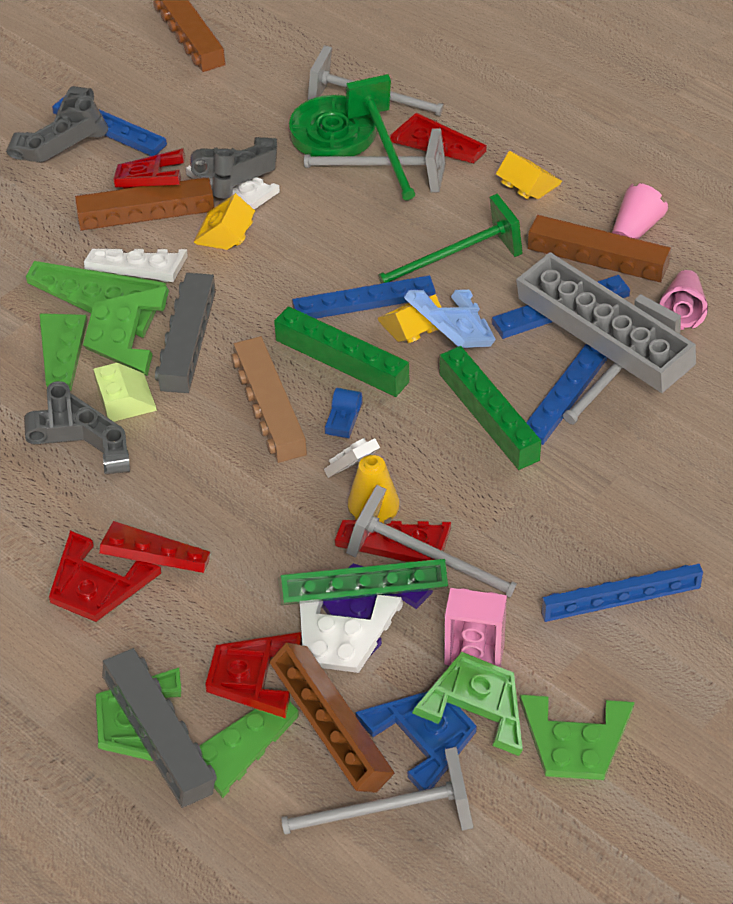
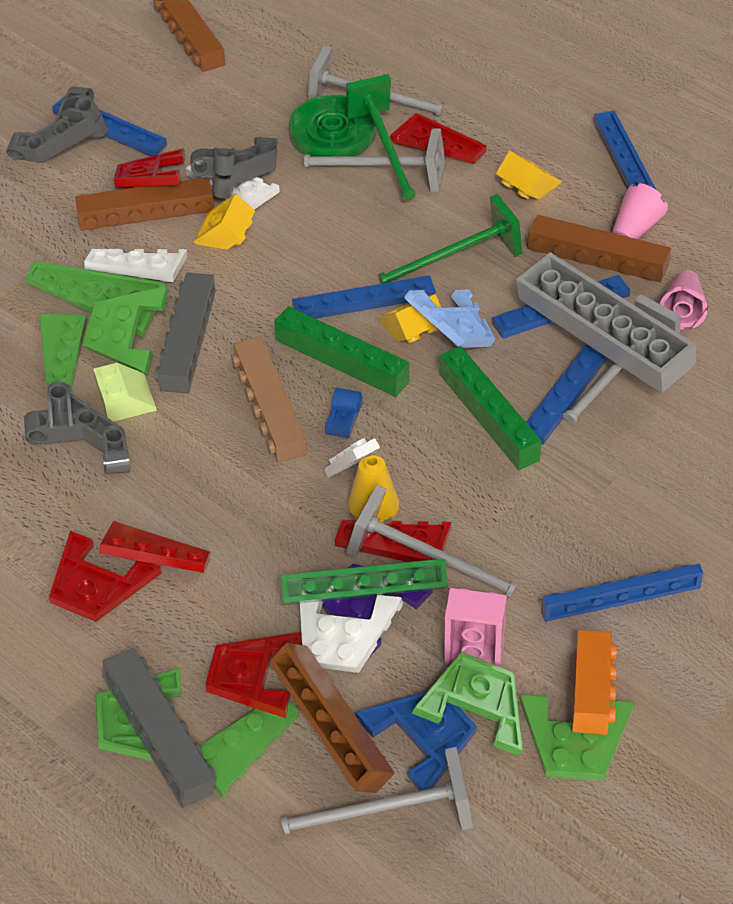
(592, 682): none -> orange brick
(622, 149): none -> blue plate

